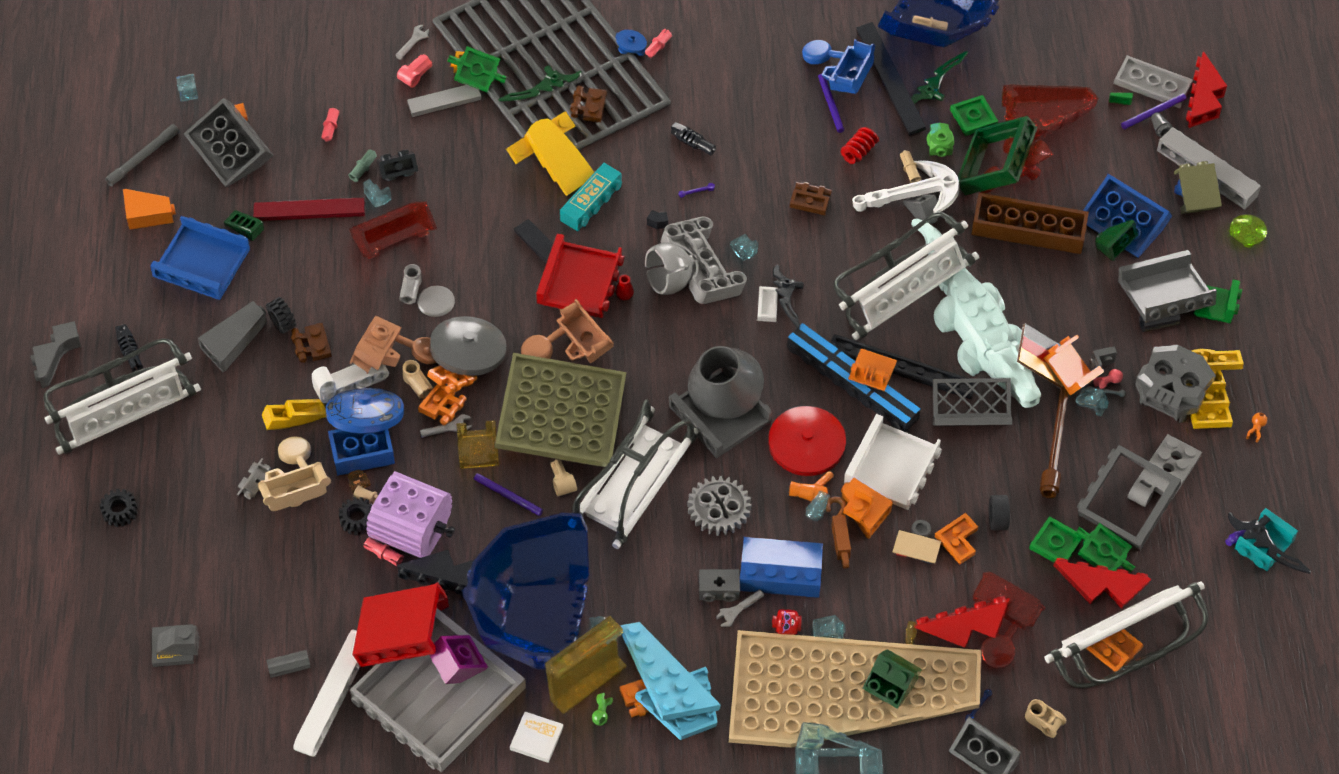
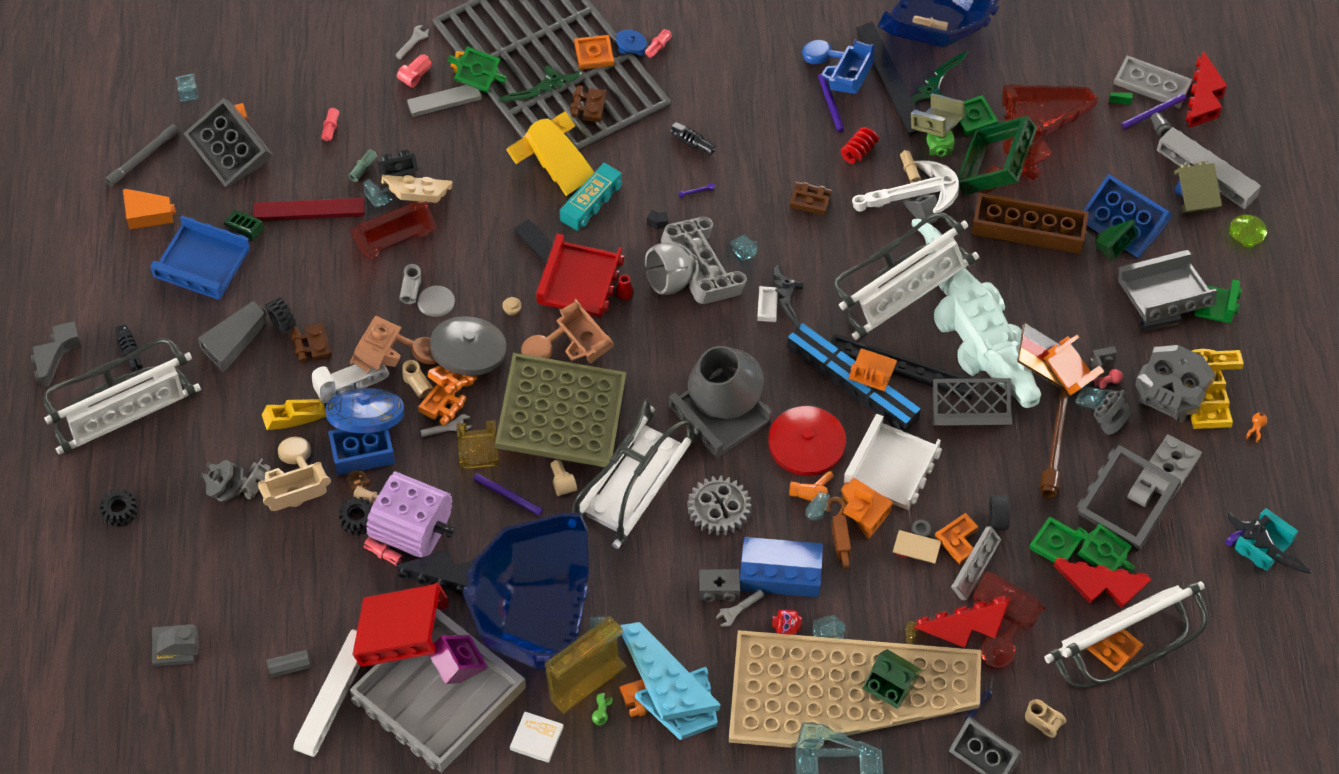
(222, 479): none -> dark grey hinge
(417, 188): none -> tan wing
(512, 306): none -> tan plate
(594, 52): none -> orange tile
(940, 118): none -> olive panel
(976, 563): none -> light grey tile
(1112, 412): none -> dark grey brick

